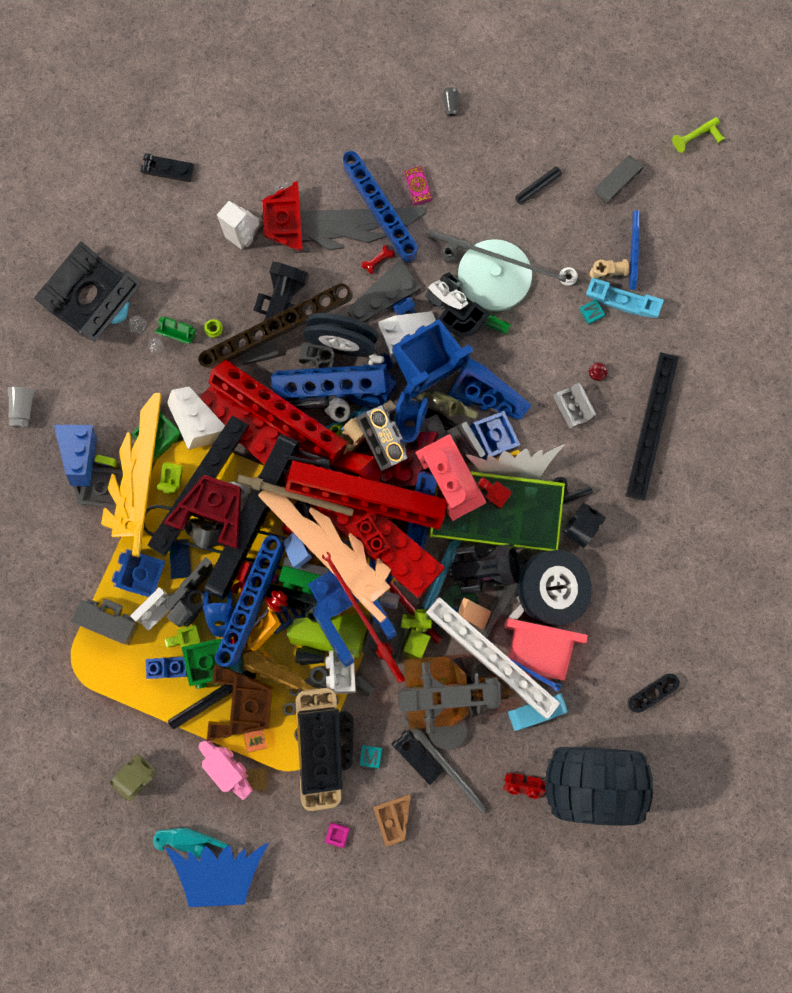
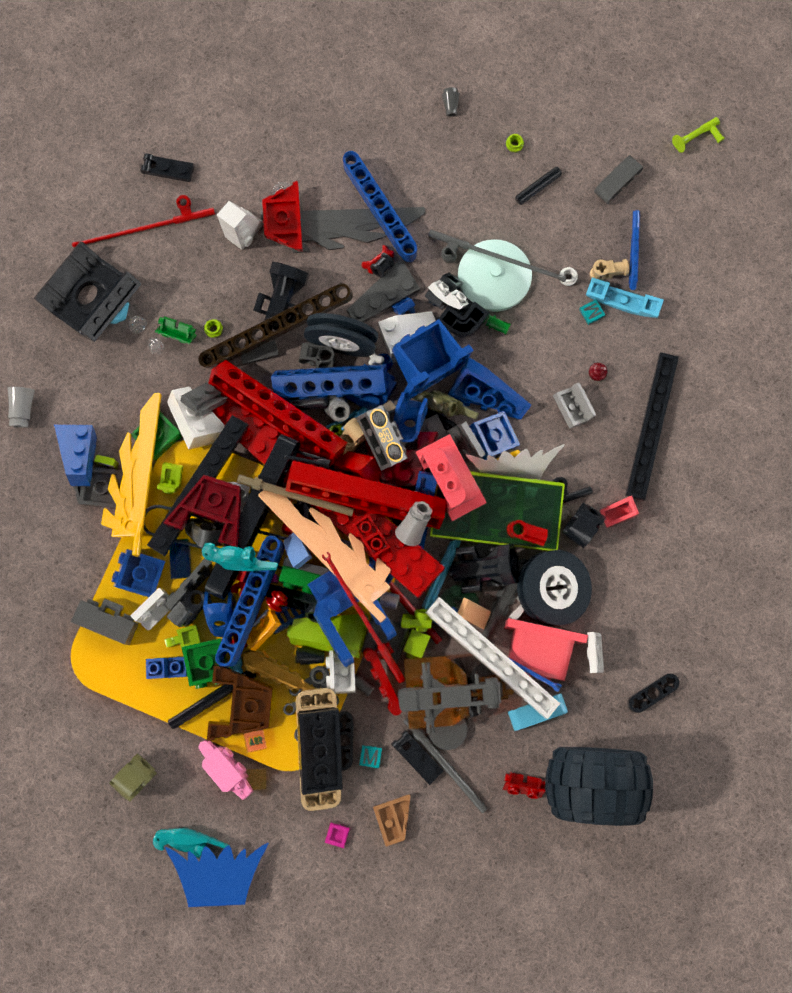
(186, 215): none -> red piece
(203, 399): none -> dark grey plate
(236, 558): none -> teal animal
(379, 673): none -> red plate
(382, 265): none -> black bush
(414, 524): none -> light grey plant
(418, 185): tile -> none
(496, 493): red plate -> none
(514, 138): none -> lime plate
(528, 532): none -> red piece
(595, 652): none -> white plate
(620, 511): none -> coral slope

